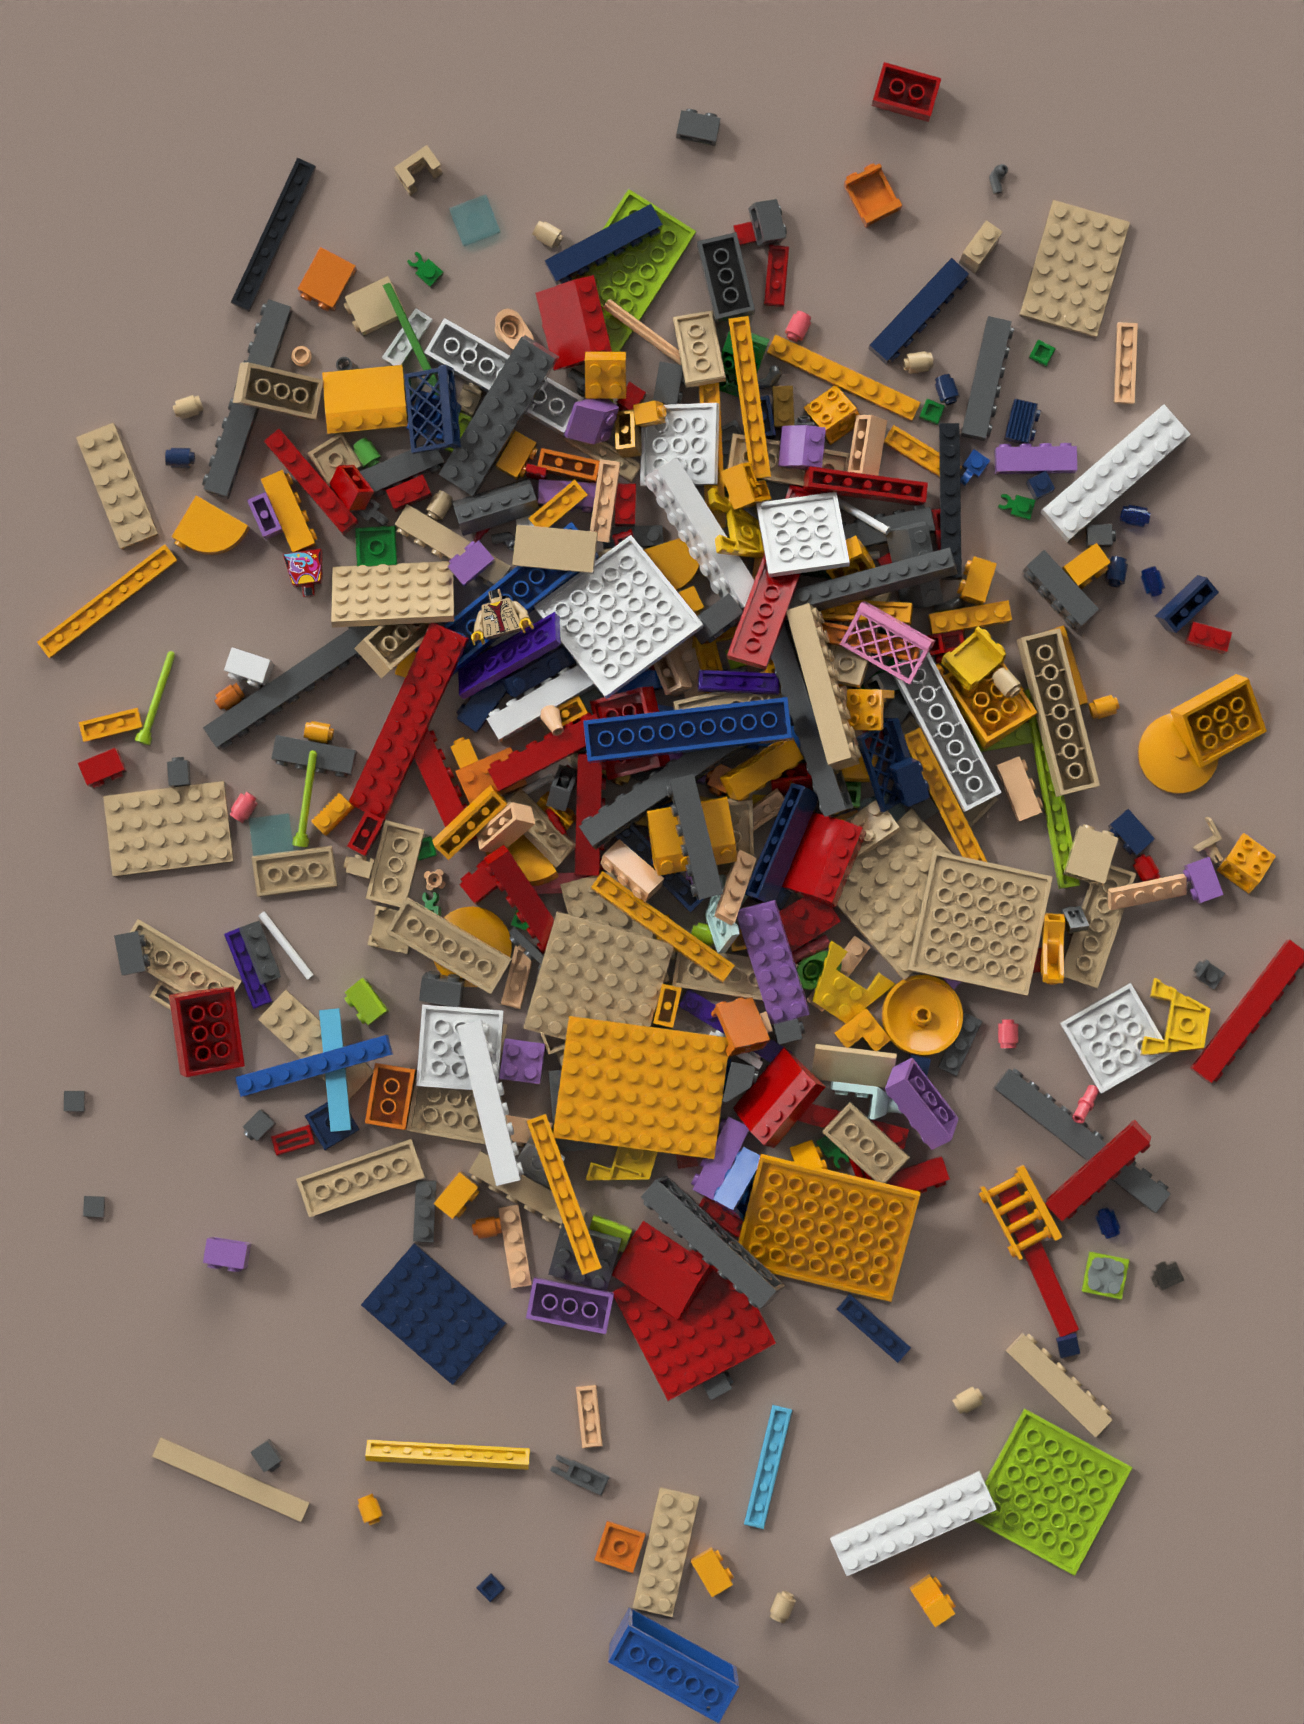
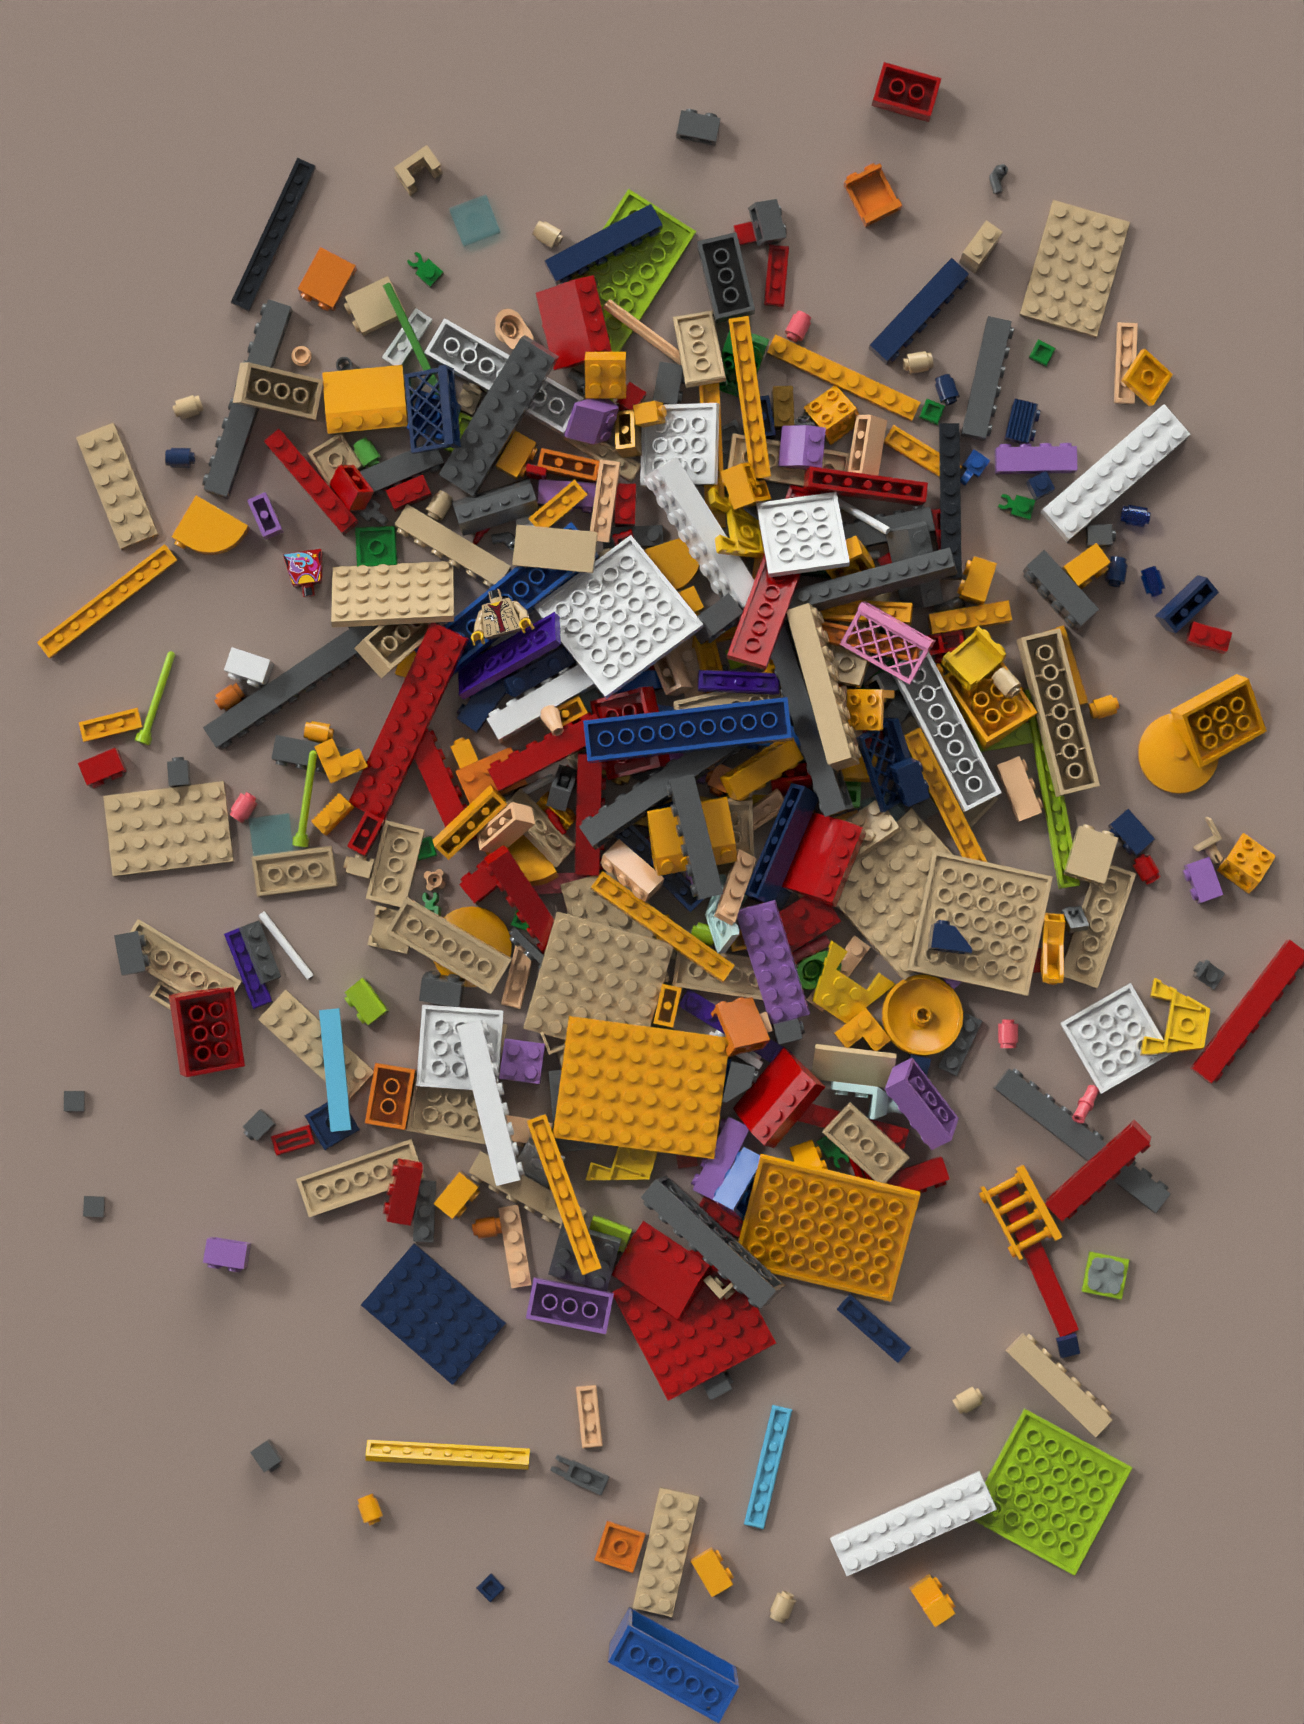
(231, 1479): tan tile -> none
(288, 511): light orange brick -> none
(314, 1065): blue plate -> none
(339, 766): none -> light orange plate
(403, 1191): none -> red brick
(471, 562): medium lavender brick -> none
(716, 1286): none -> tan bracket
(771, 379): dark grey arm -> none
(947, 939): none -> dark blue slope
(1108, 1223): clear blue brick -> none
(1147, 377): none -> light orange plate
(1147, 891): light nougat plate -> none
(1166, 1275): clear smoke brick -> none

